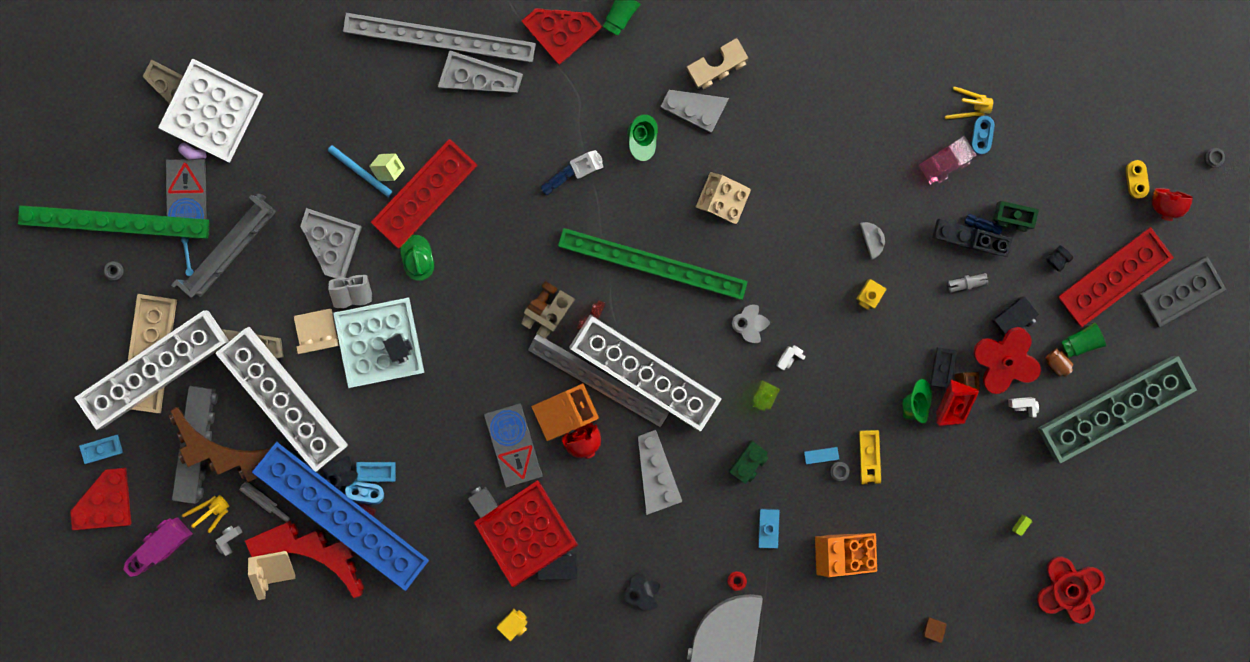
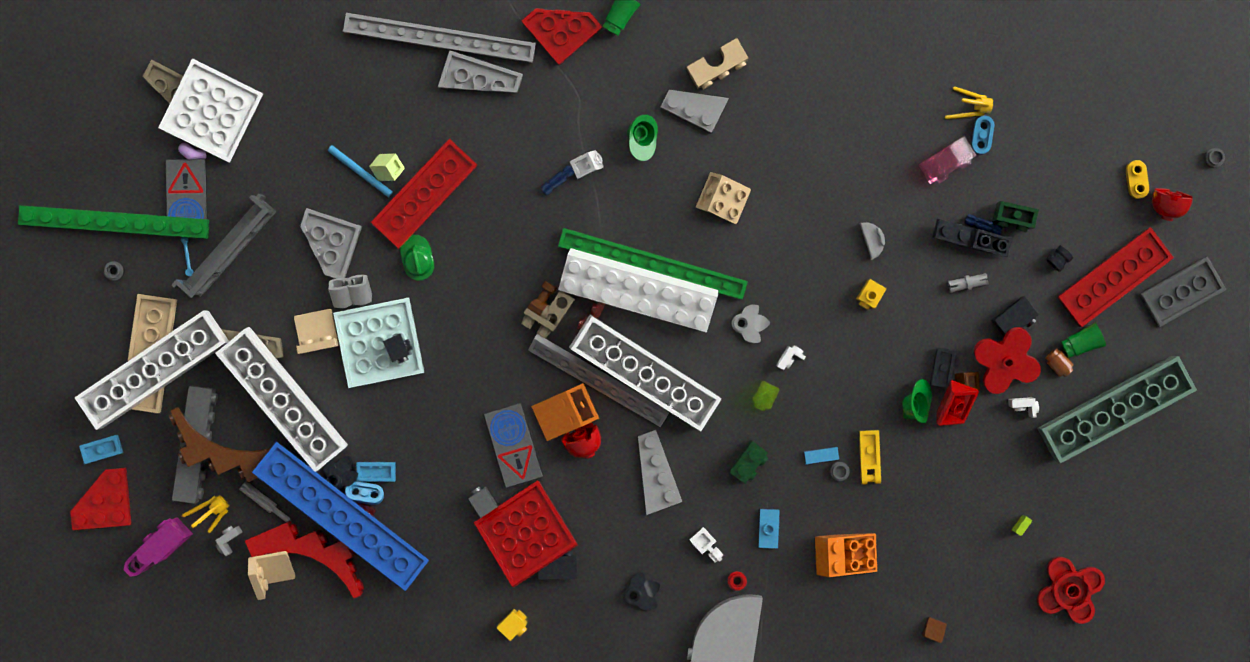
(638, 290): none -> white brick
(703, 541): none -> white plate

